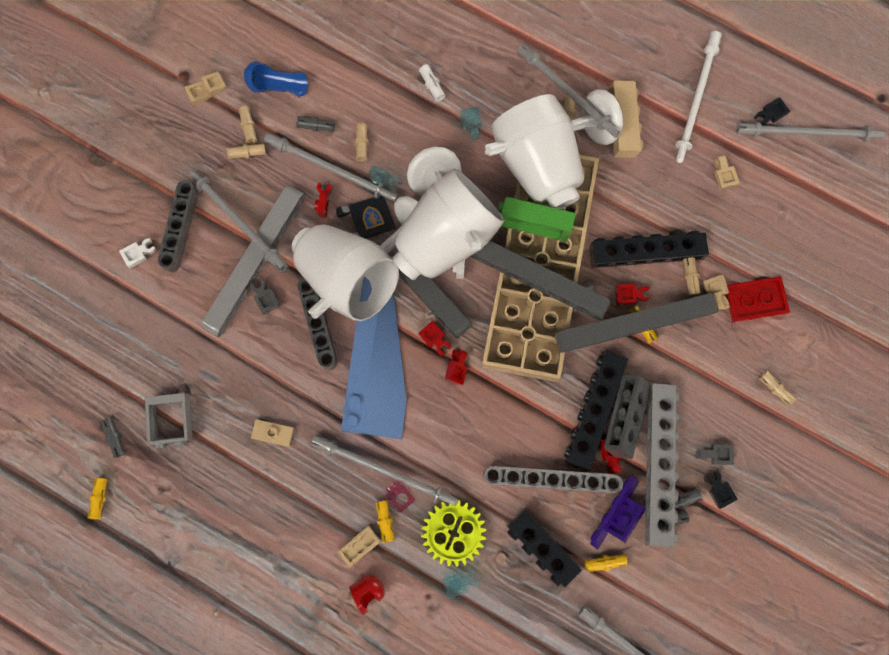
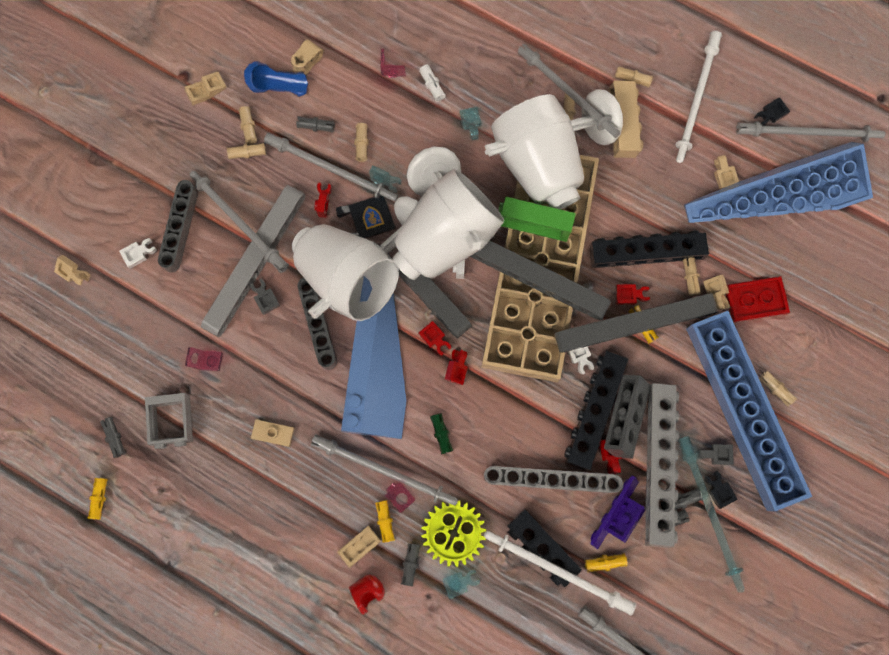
(68, 270): none -> tan plate
(206, 359): none -> clear pink bracket
(306, 57): none -> tan piece
(391, 70): none -> clear pink bracket
(410, 565): none -> dark grey pin
(441, 433): none -> dark green pin
(580, 355): none -> white plate
(613, 598): none -> white bar
(629, 75): none -> tan axle
(691, 457): none -> clear light blue bar
(748, 412): none -> medium blue brick
(809, 184): none -> medium blue wedge

